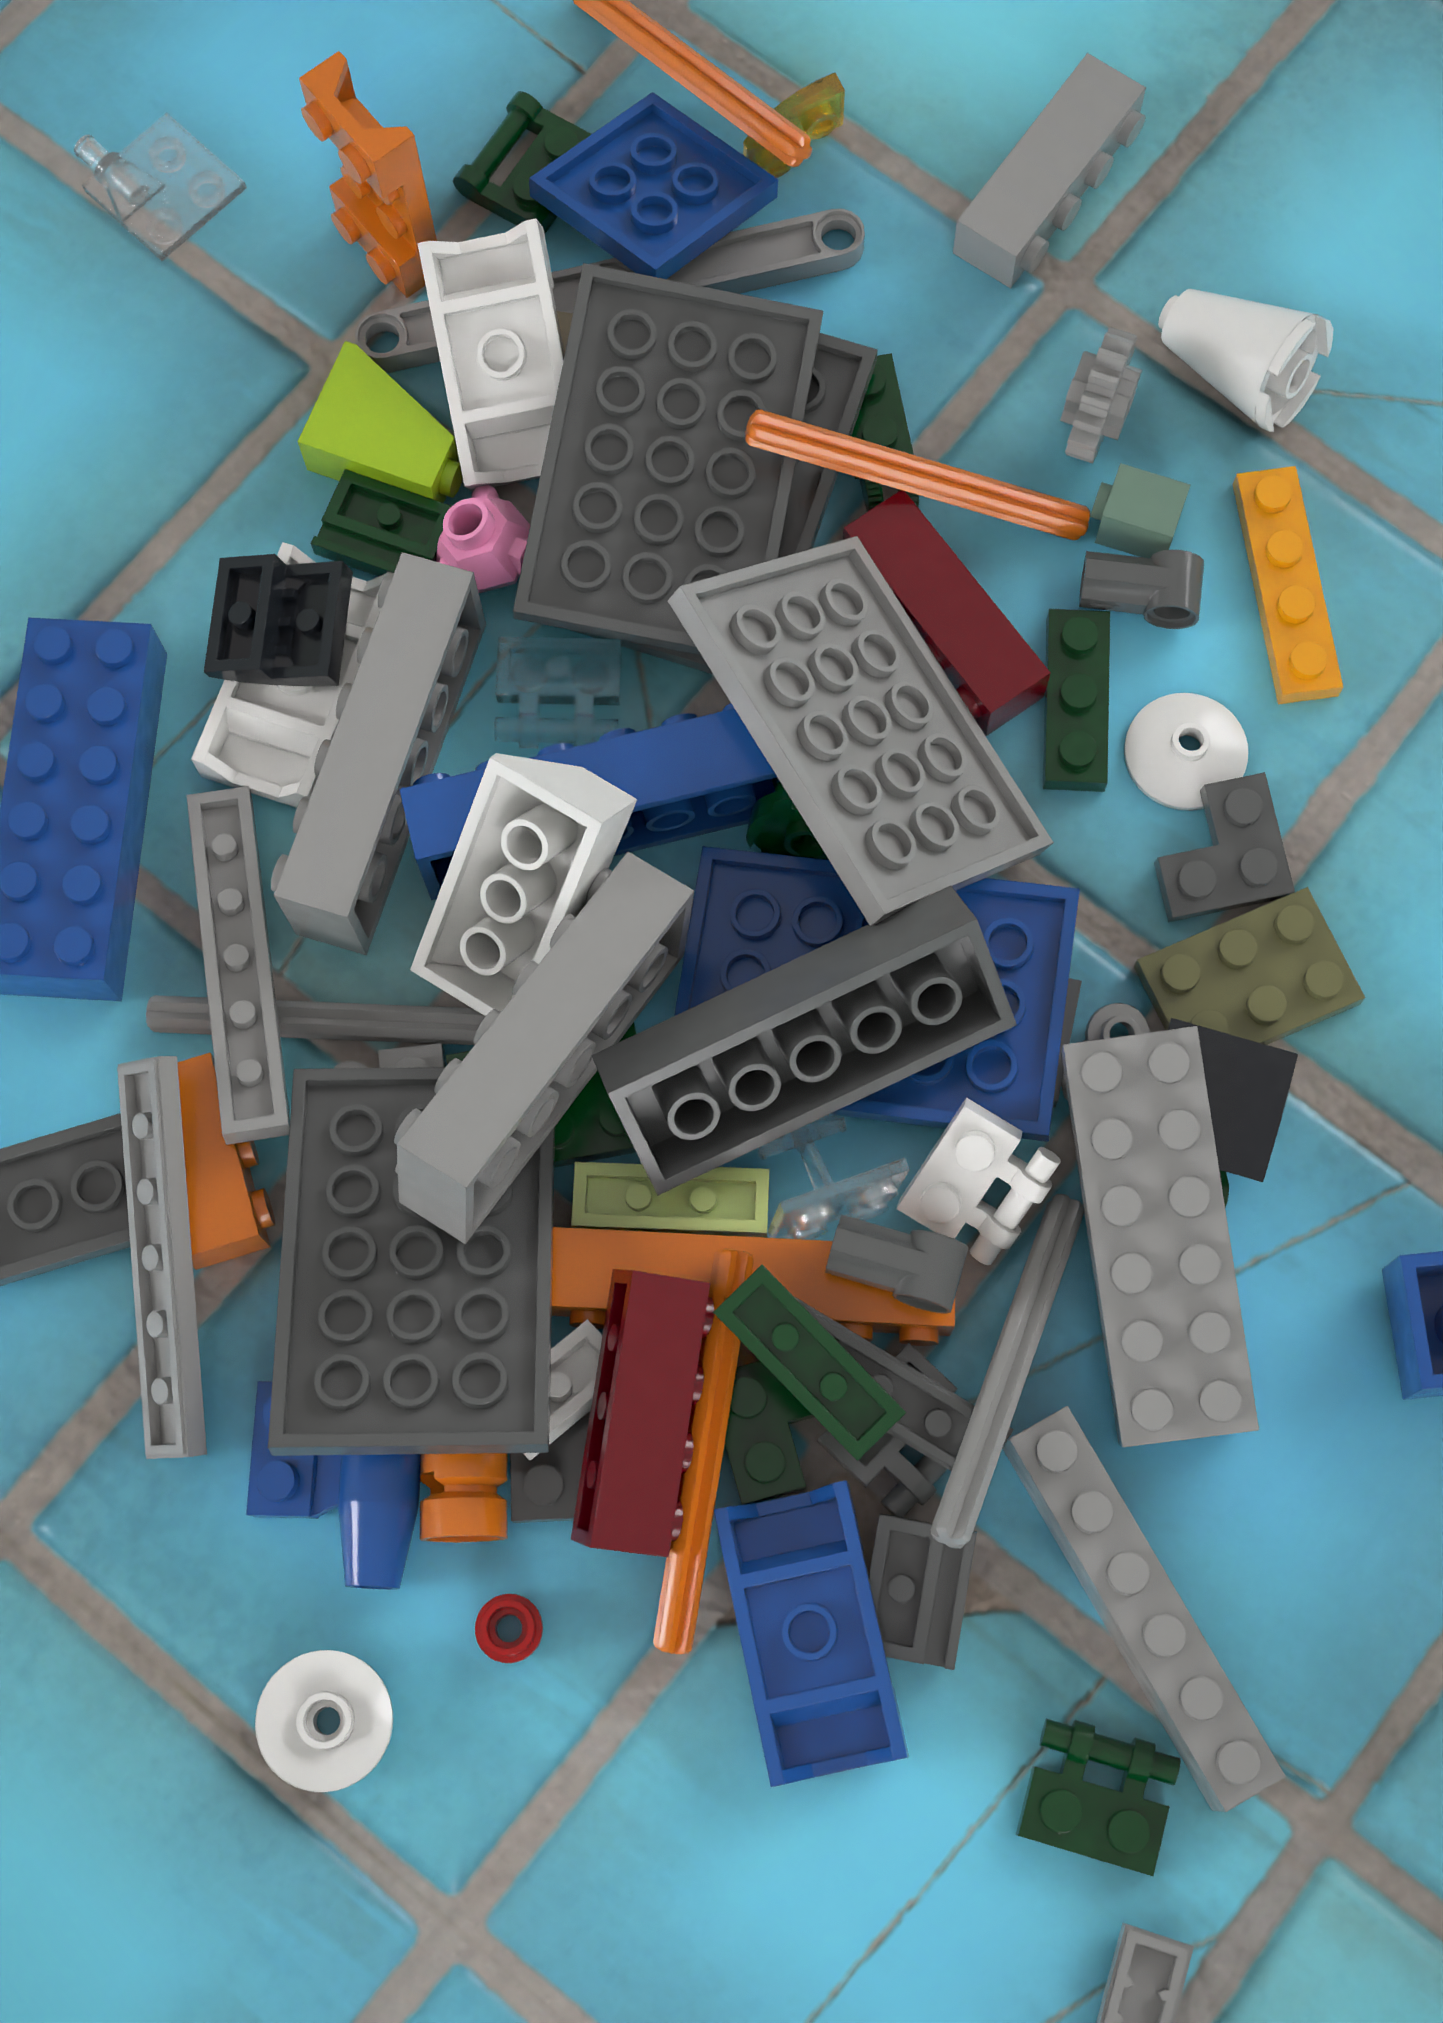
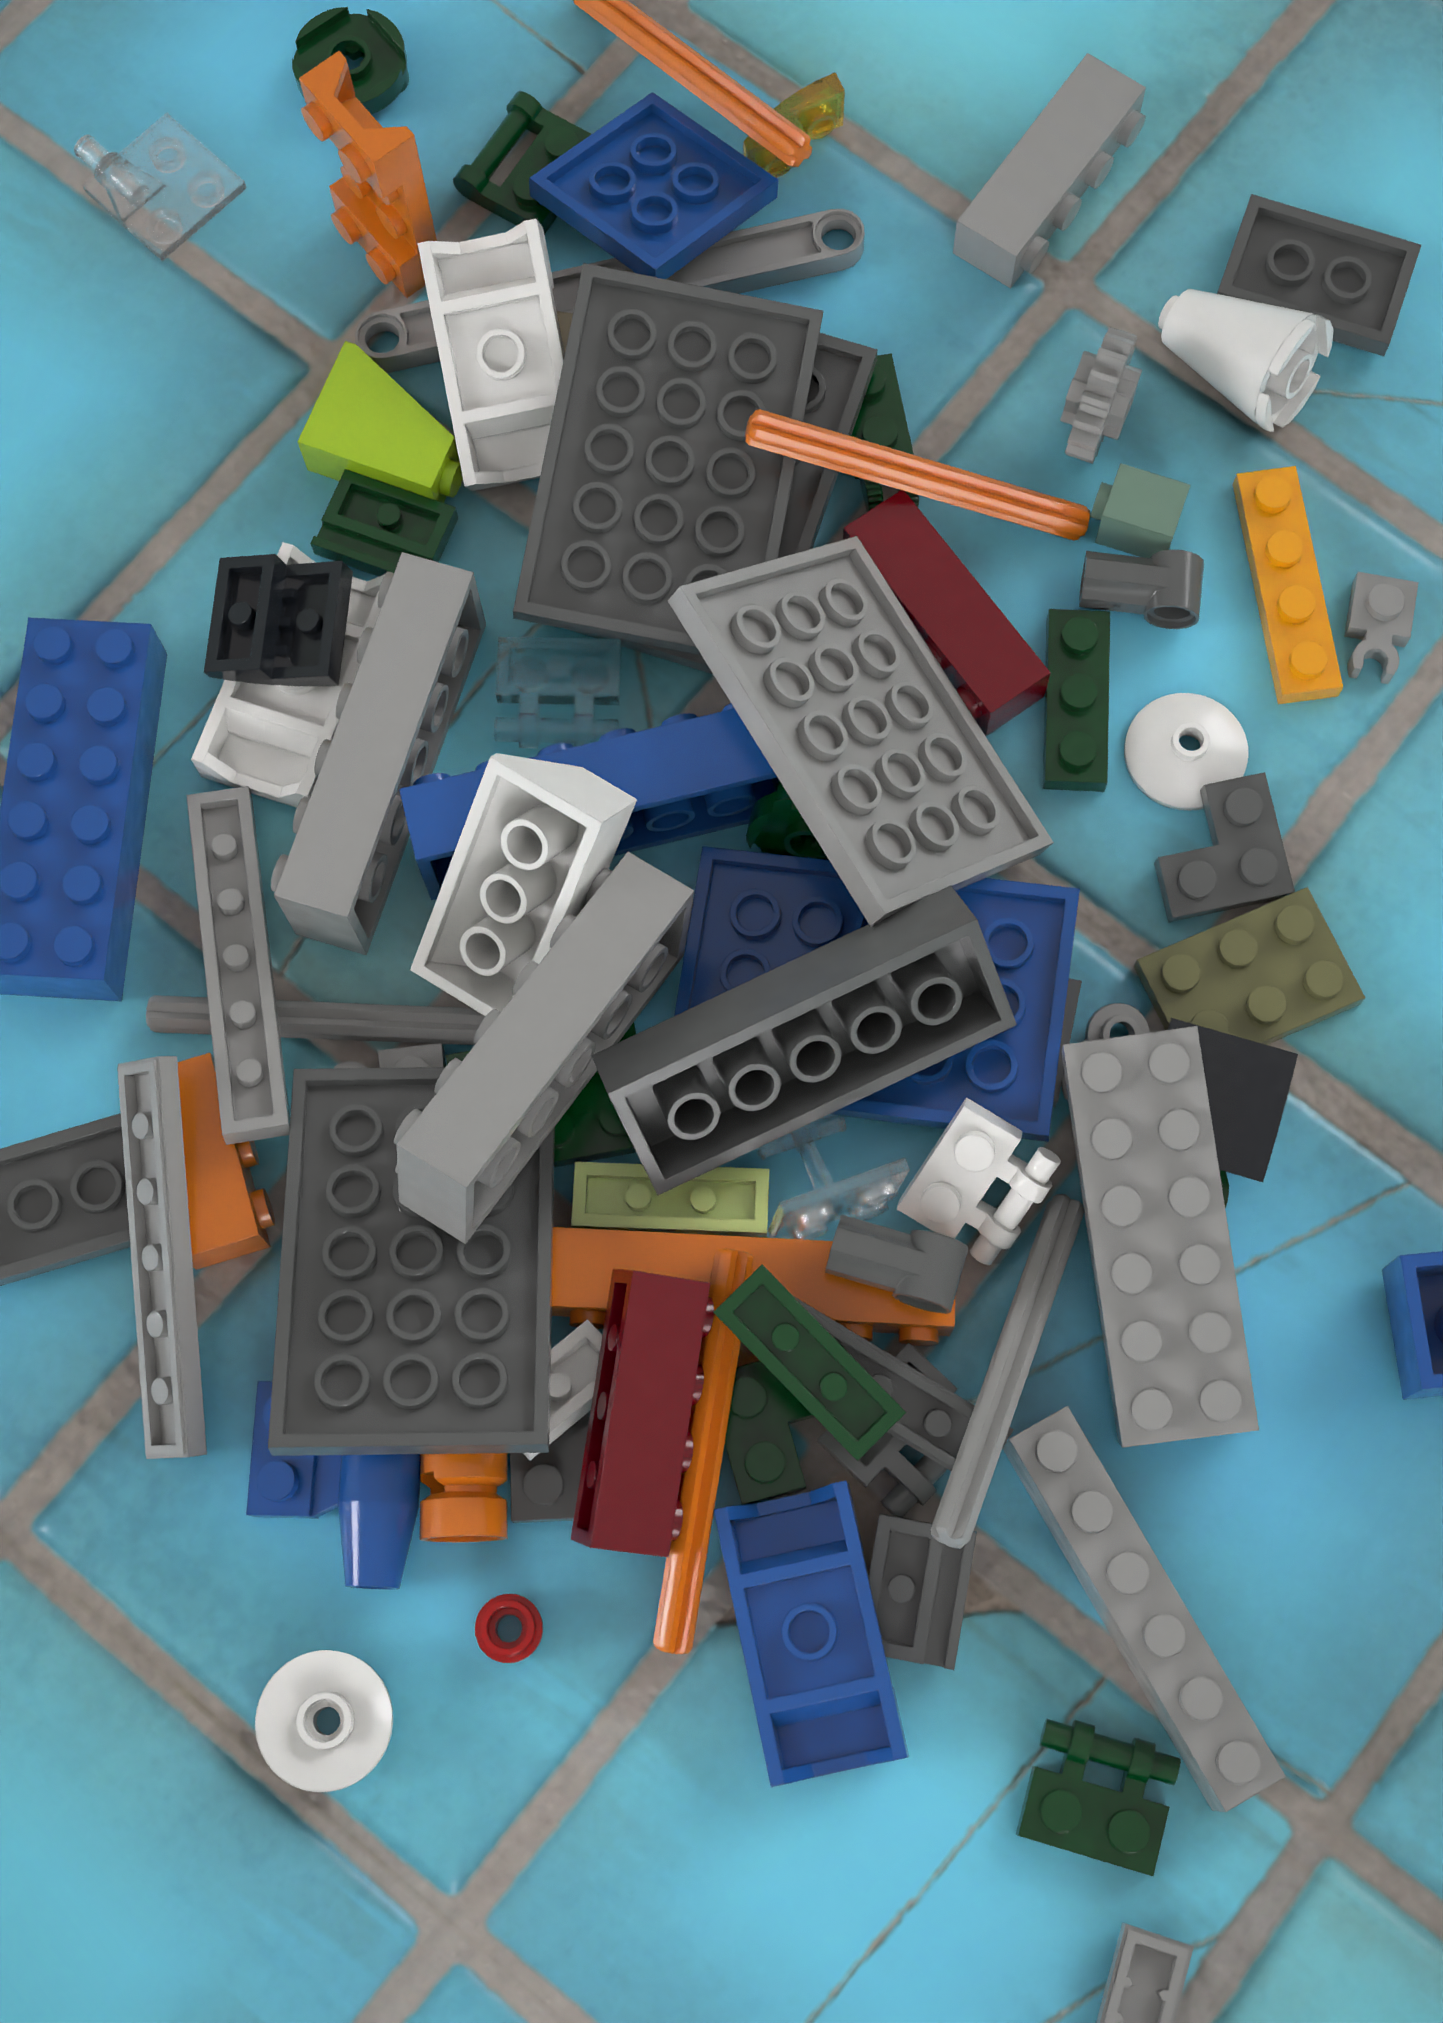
(373, 37): none -> dark green plate
(484, 538): bright pink rock -> none
(1322, 269): none -> dark grey plate
(1382, 618): none -> light grey plate

